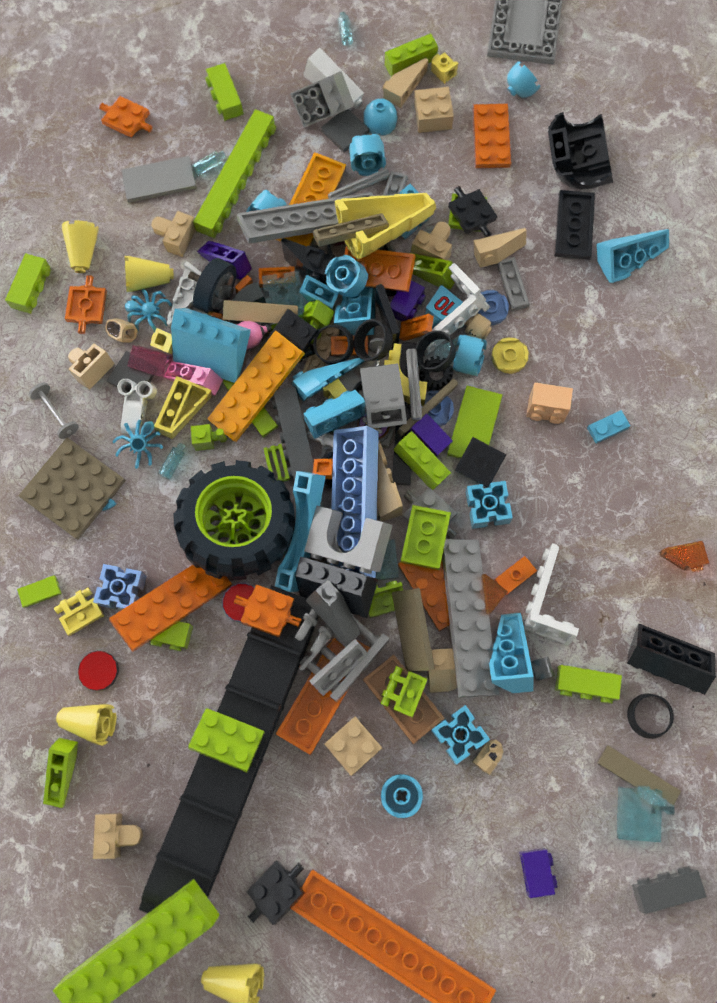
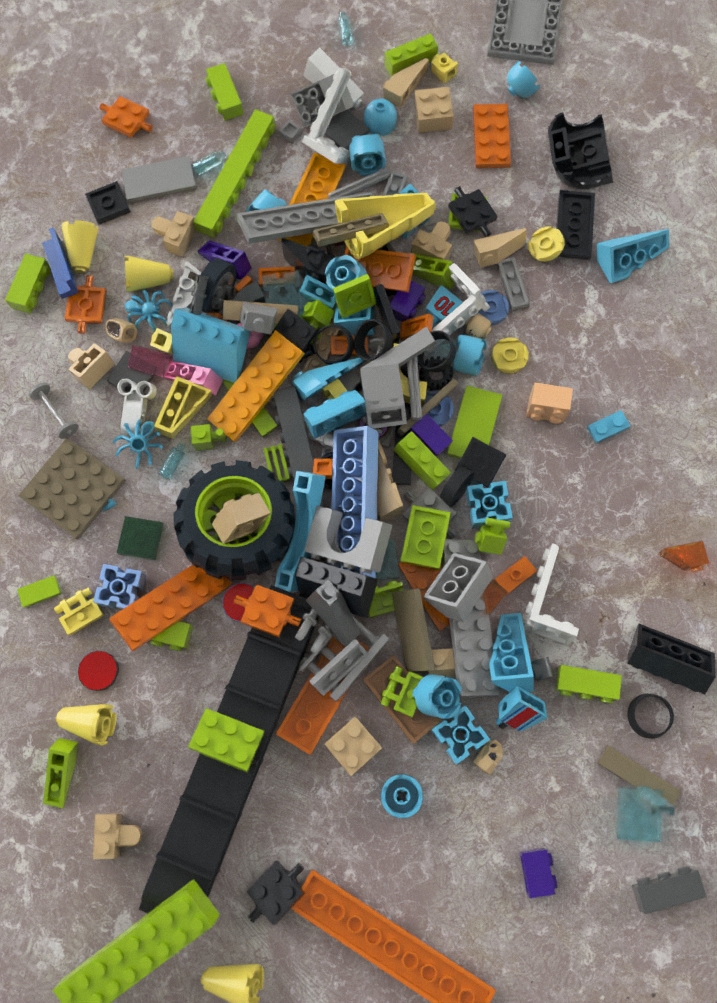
(59, 265): none -> fence
(107, 203): none -> black tile
(140, 538): none -> clear green tile
(198, 294): none -> dark grey pin
(240, 517): none -> tan brick
(258, 317): none -> light grey torso
(290, 131): none -> light grey tile
(325, 112): none -> white bracket
(354, 296): none -> lime plate
(405, 350): none -> light grey tile
(438, 696): none -> medium azure brick
(456, 486): none -> black tyre
(459, 586): none -> light grey slope
(491, 536): none -> lime brick
(520, 710): none -> medium azure torso
(546, 244): none -> light yellow tile

